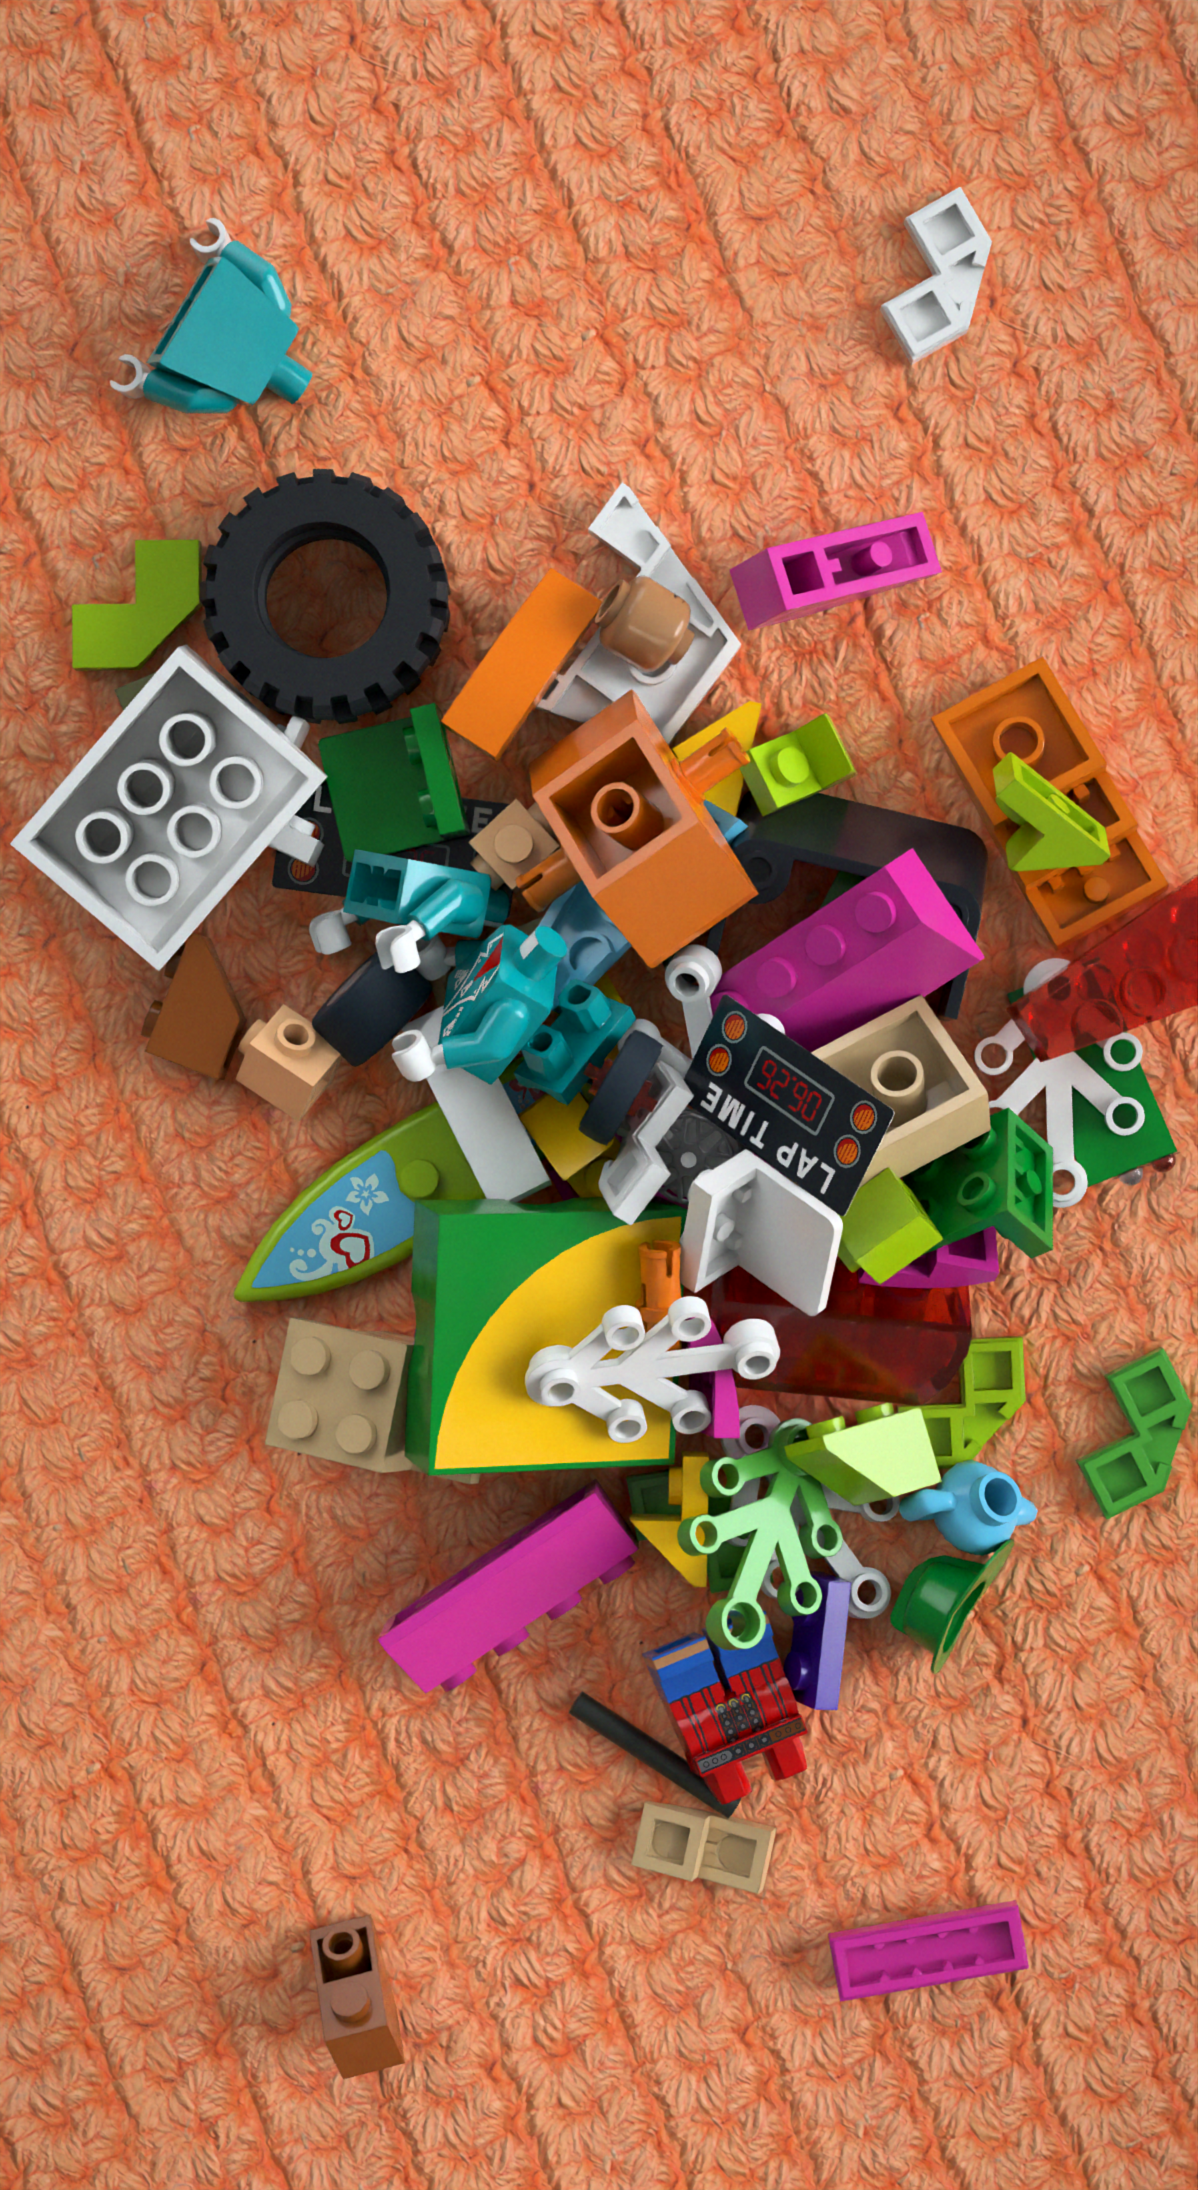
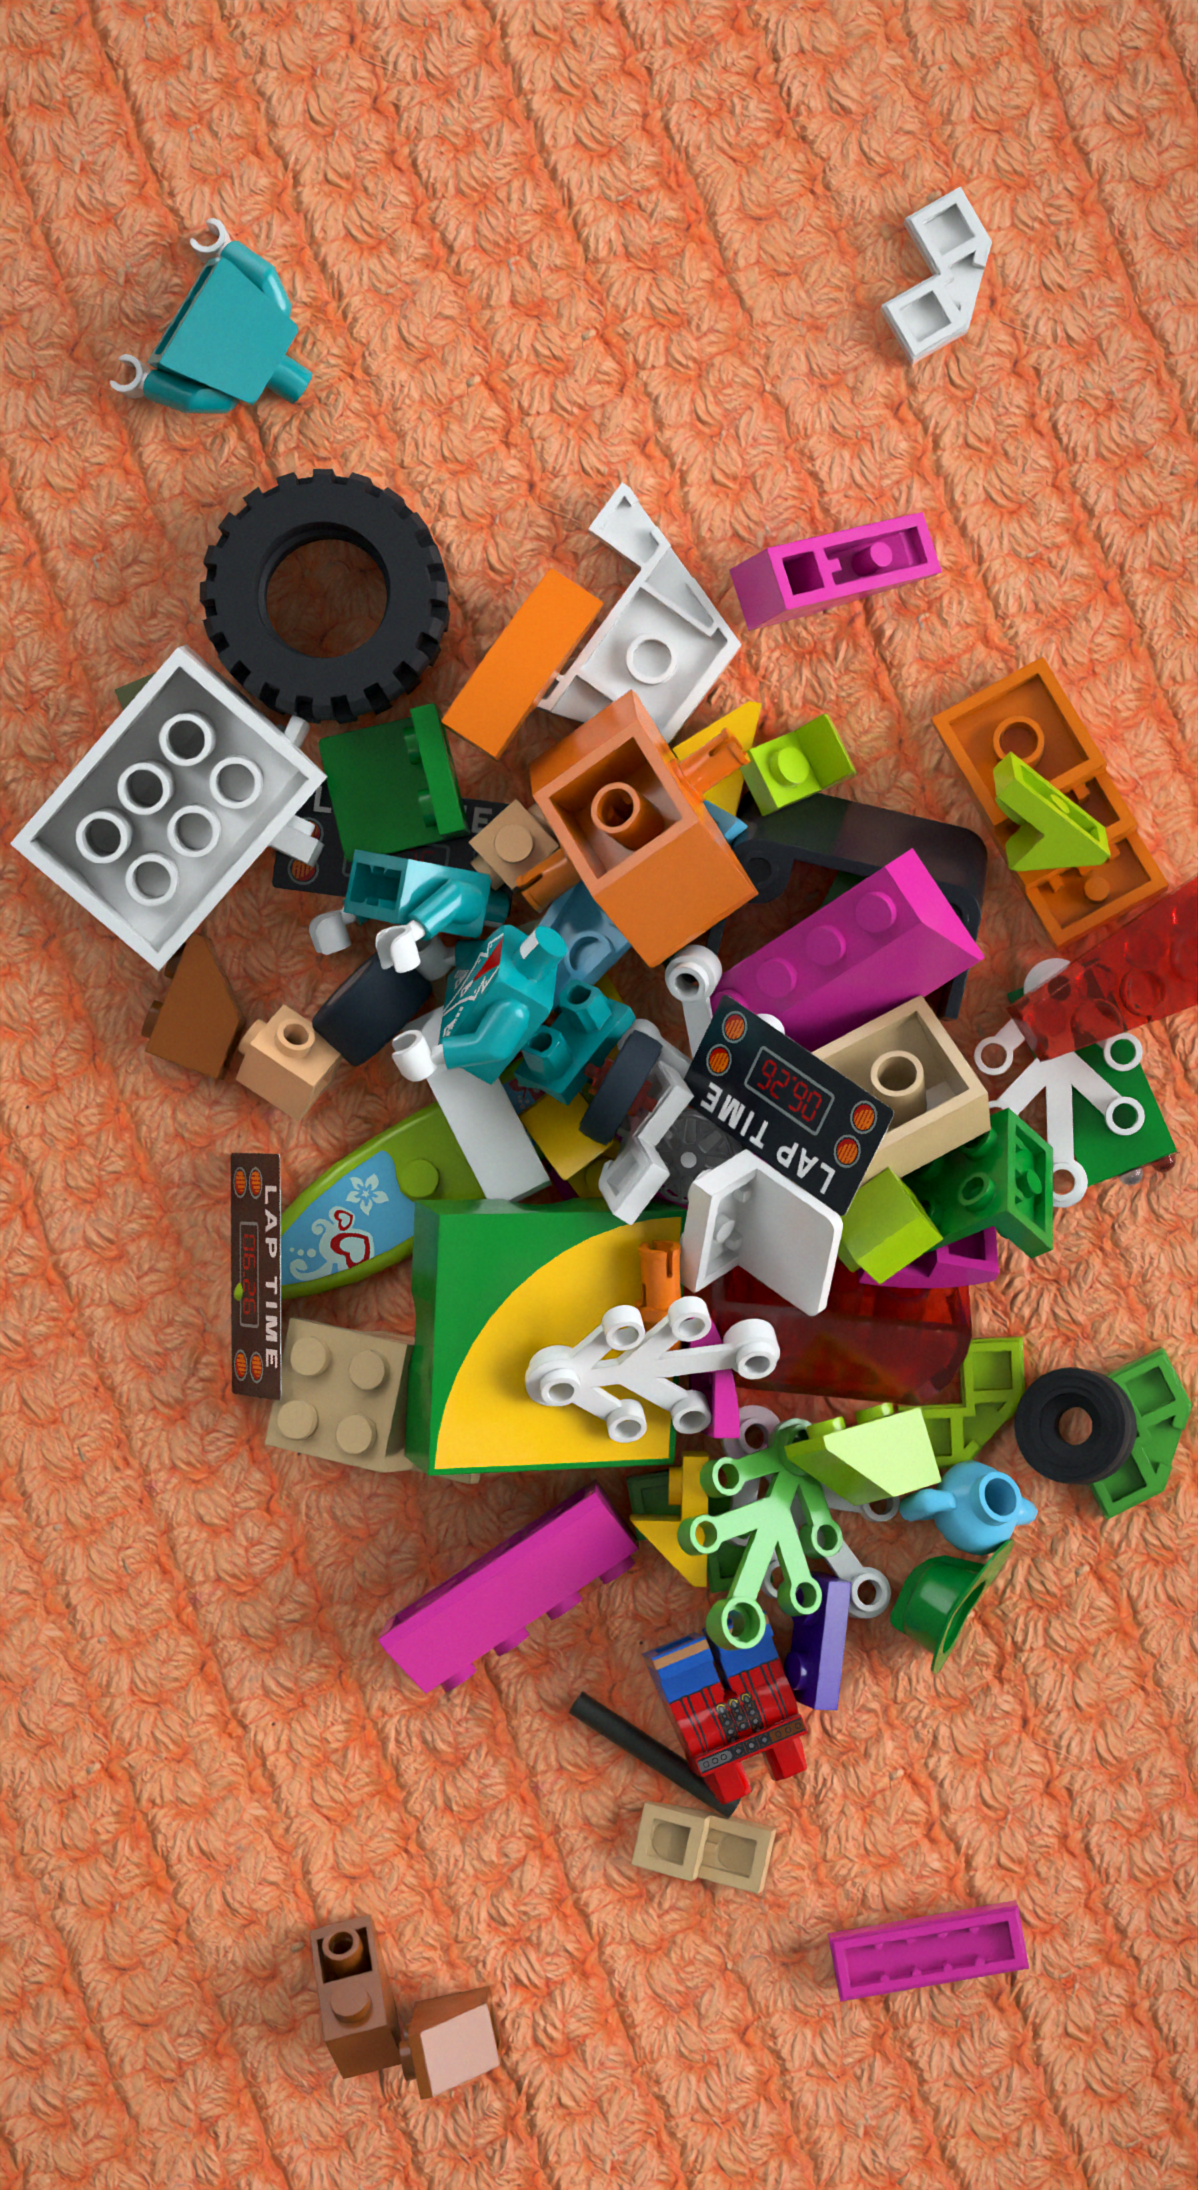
(129, 634): lime tile -> none
(258, 1269): none -> sticker
(450, 2041): none -> slope
(644, 624): medium nougat head -> none
(1039, 1434): none -> black tyre

